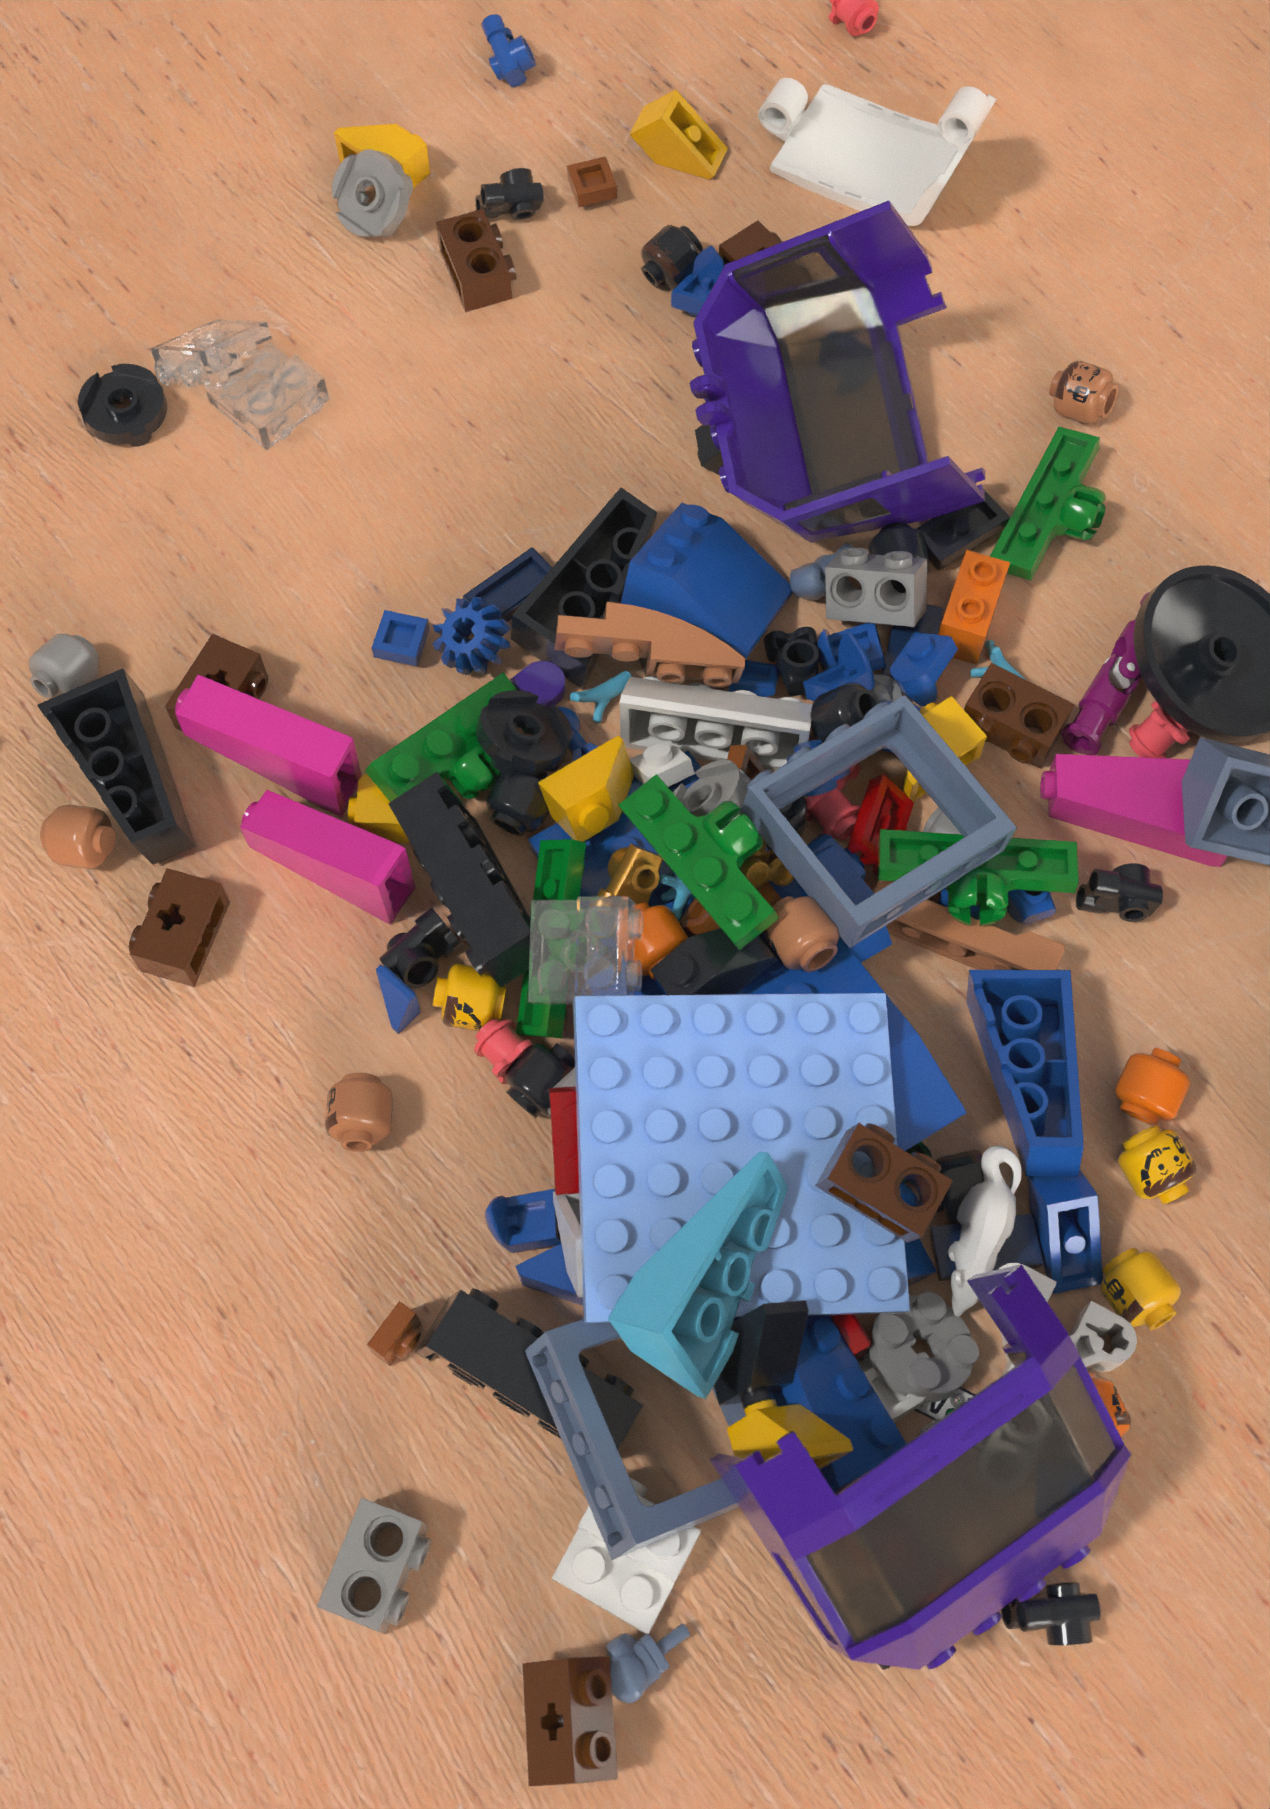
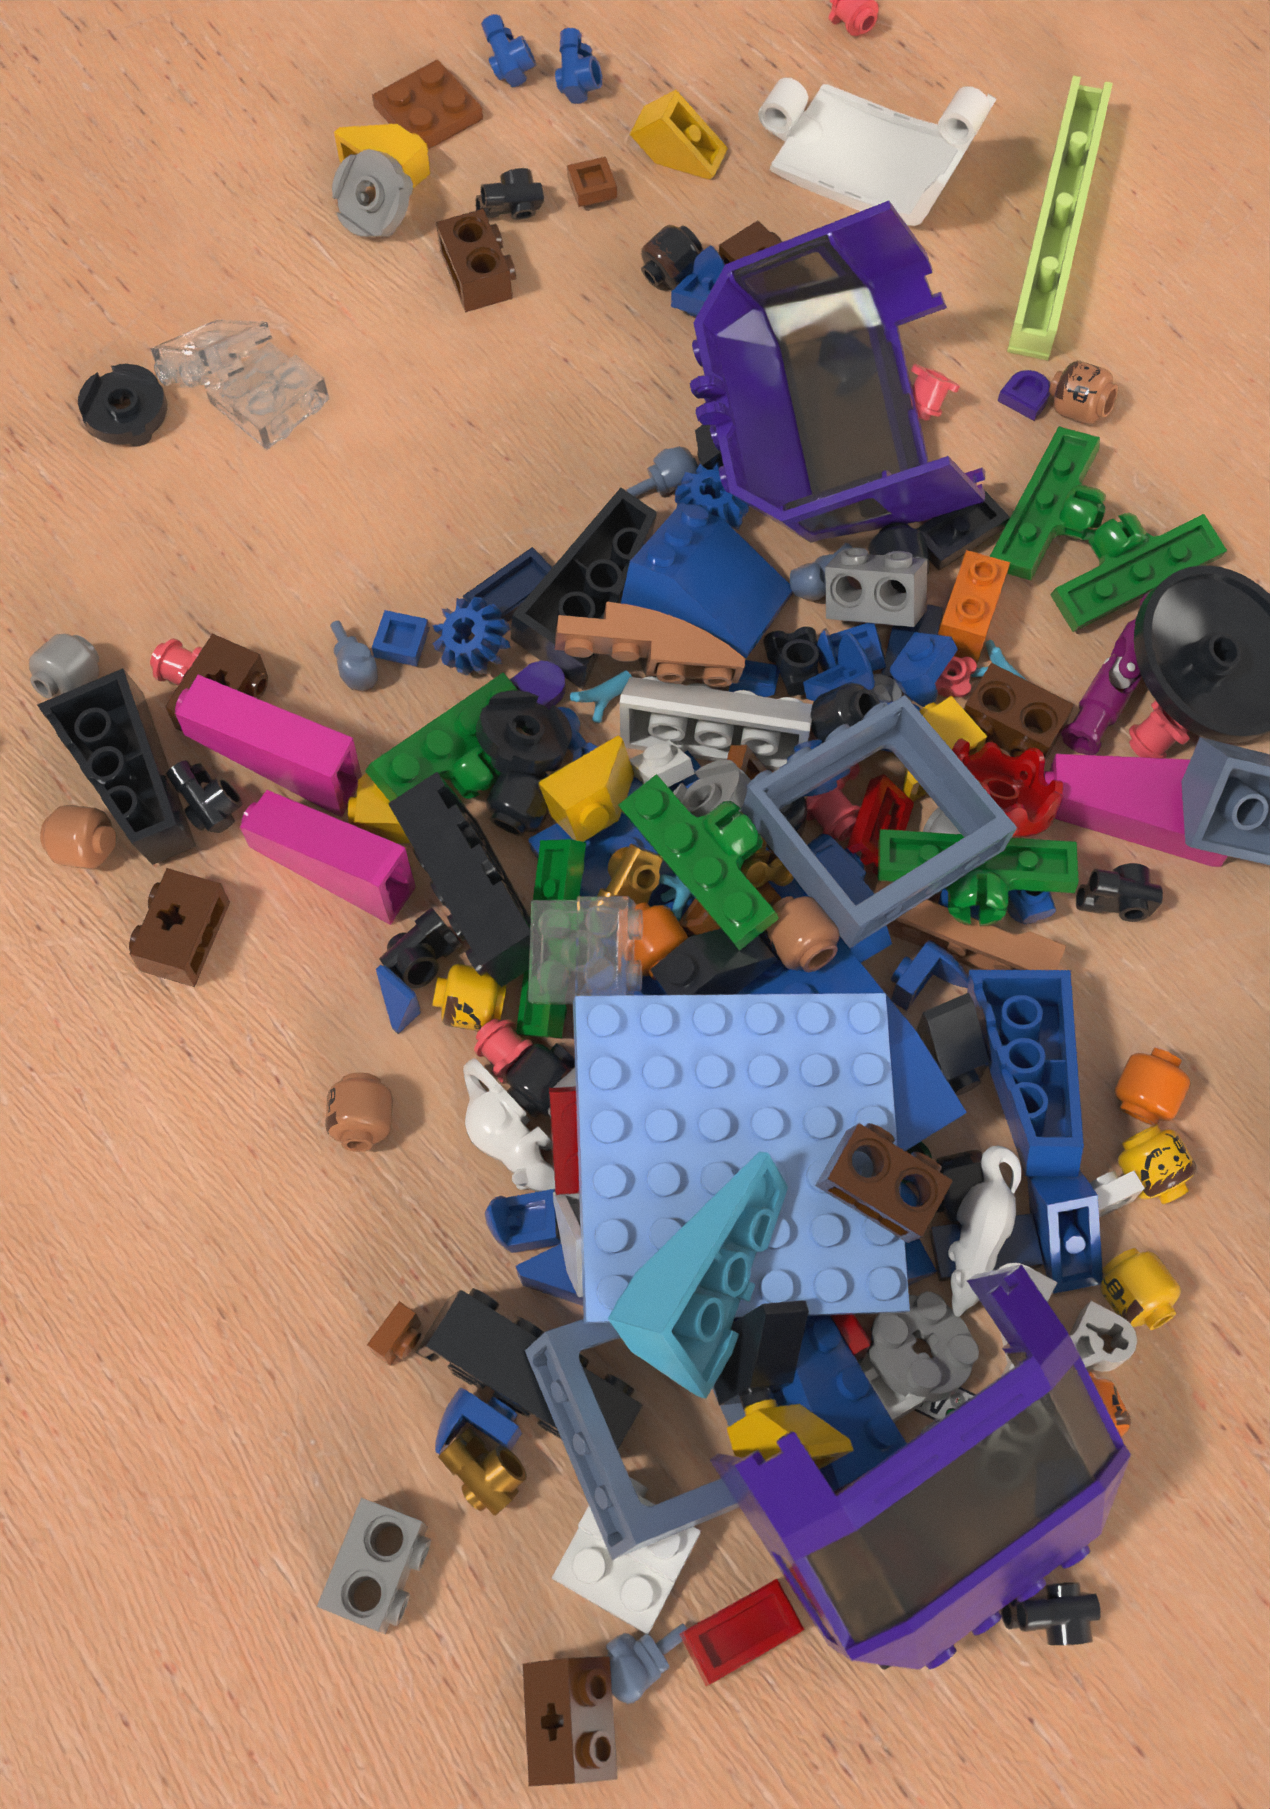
(172, 661): none -> coral brick
(209, 800): none -> black plate
(354, 660): none -> sand blue piece
(429, 104): none -> dark orange plate
(487, 1477): none -> pearl gold plate
(491, 1419): none -> blue plate
(499, 1130): none -> white animal
(579, 67): none -> blue plate
(667, 471): none -> sand blue piece
(708, 492): none -> blue gear
(741, 1632): none -> red tile
(914, 974): none -> blue plate
(930, 391): none -> coral brick
(955, 1042): none -> black slope
(959, 684): none -> coral plate
(1022, 797): none -> red plate
(1026, 393): none -> dark purple tile
(1059, 221): none -> yellowish green tile
(1116, 1191): none -> white plate
(1133, 565): none -> green plate

